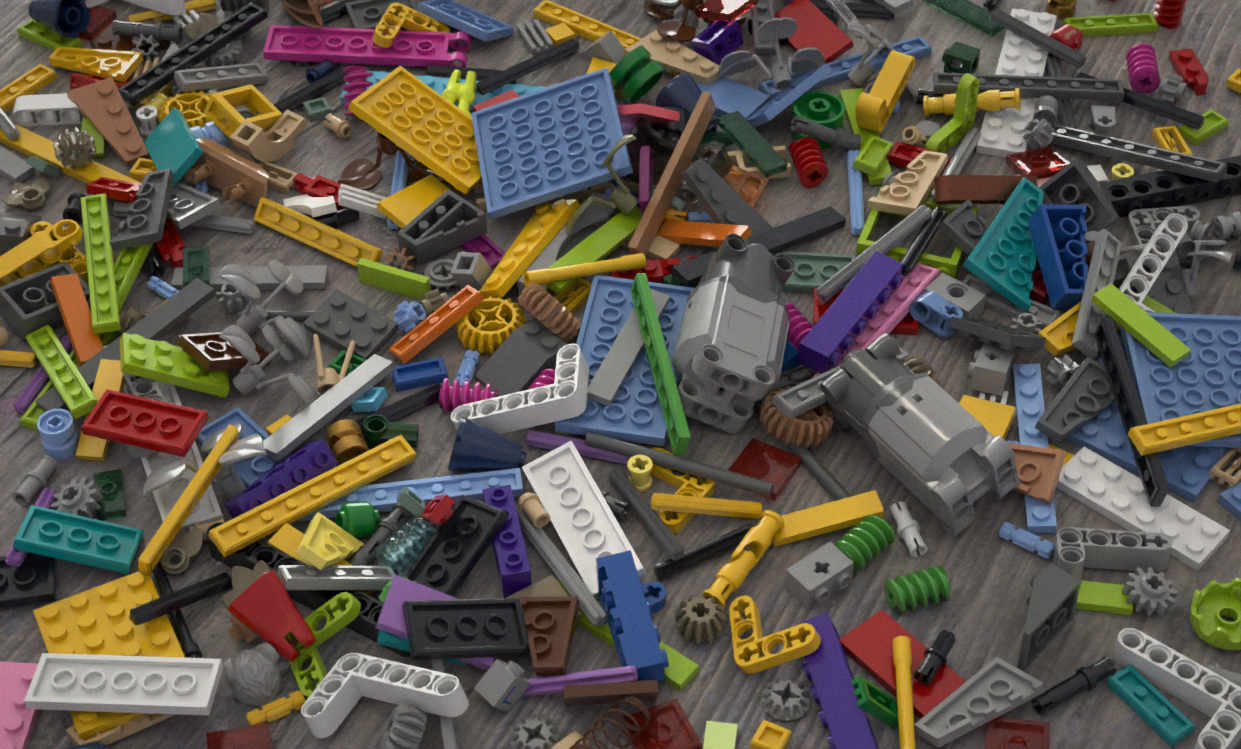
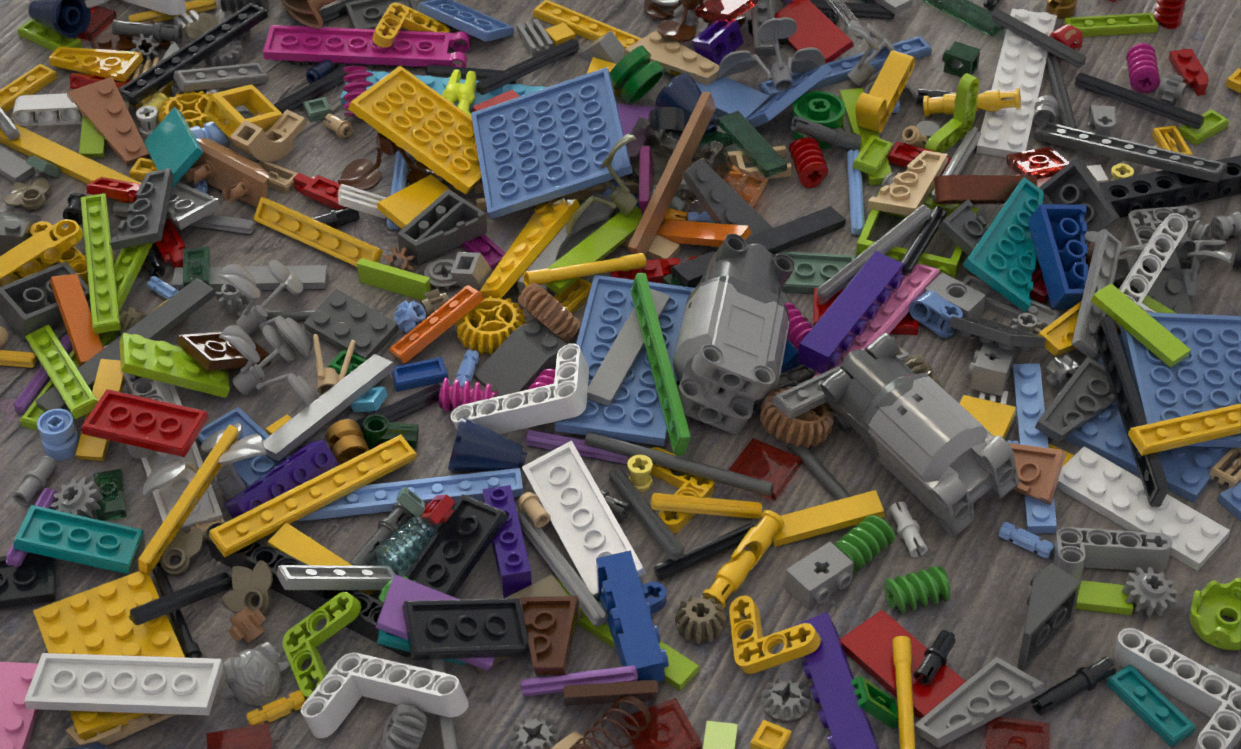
(74, 148): dark tan gear -> none
(272, 615): red piece -> none
(311, 205): white tile -> none
(326, 543): light yellow wing -> none
(358, 519): green head -> none
(503, 684): light grey brick -> none
(631, 113): coral tile -> none
(1036, 86): dark grey tile -> none
(1038, 133): light grey gear -> none

